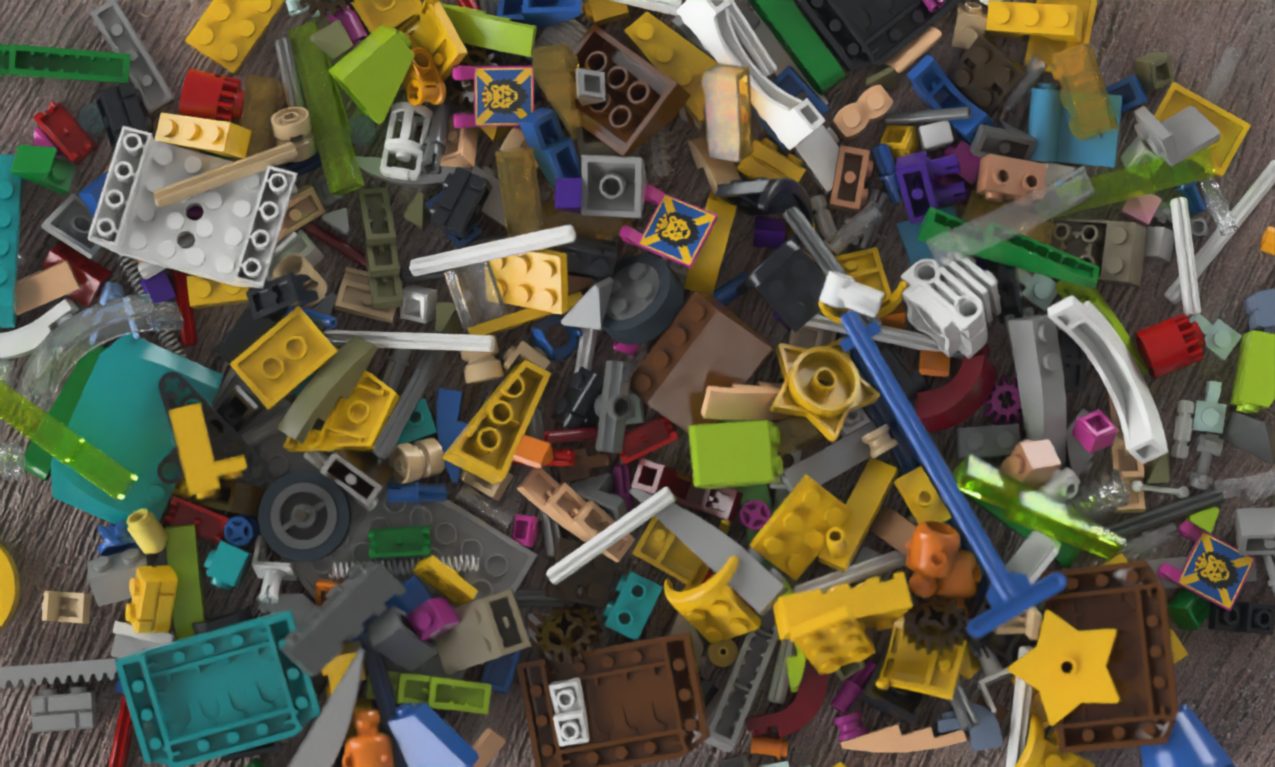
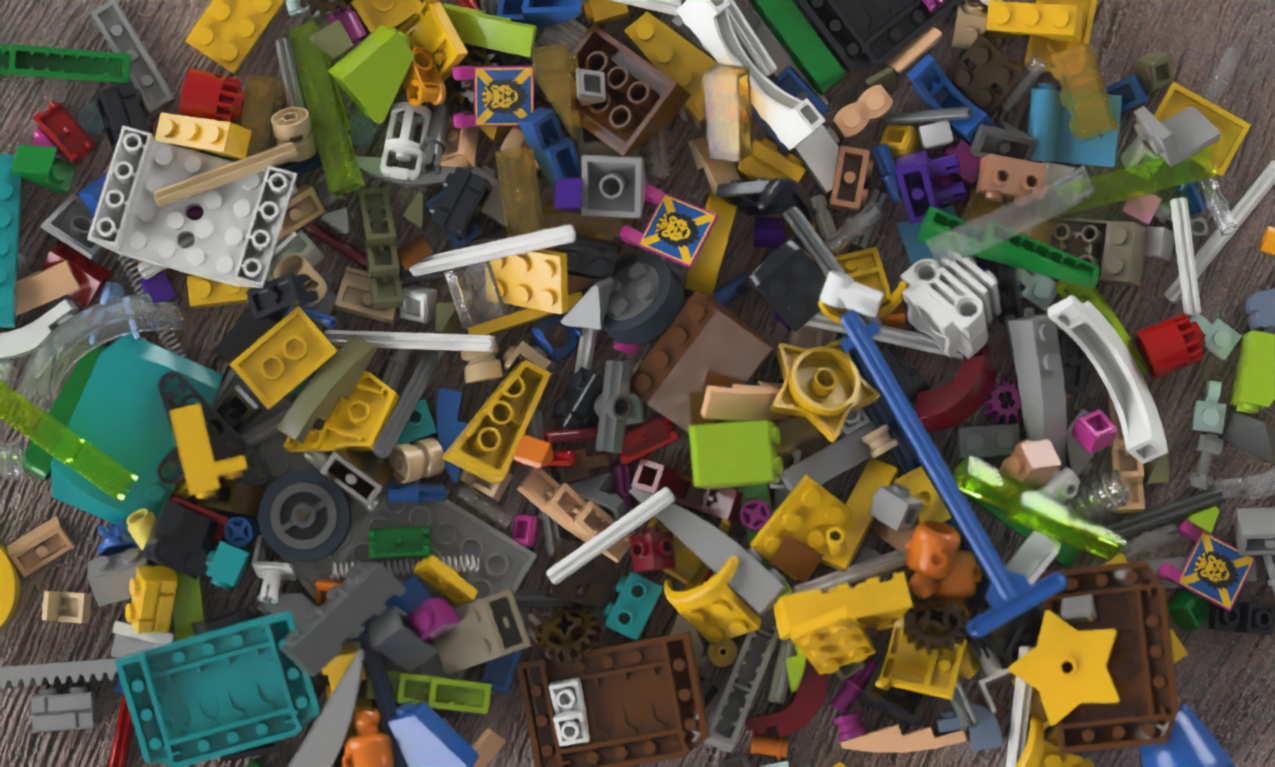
(40, 546): none -> light nougat slope
(180, 540): none -> black slope
(188, 333): red axle -> none
(414, 252): none -> dark orange sticker
(652, 550): none -> dark red brick
(796, 558): none -> dark orange sticker
(896, 507): none -> light grey brick
(933, 363): orange slope -> none
(1026, 622): tan bracket -> none
(1078, 609): none -> light grey slope
(1181, 492): white hinge -> none
(1182, 429): white axle -> none

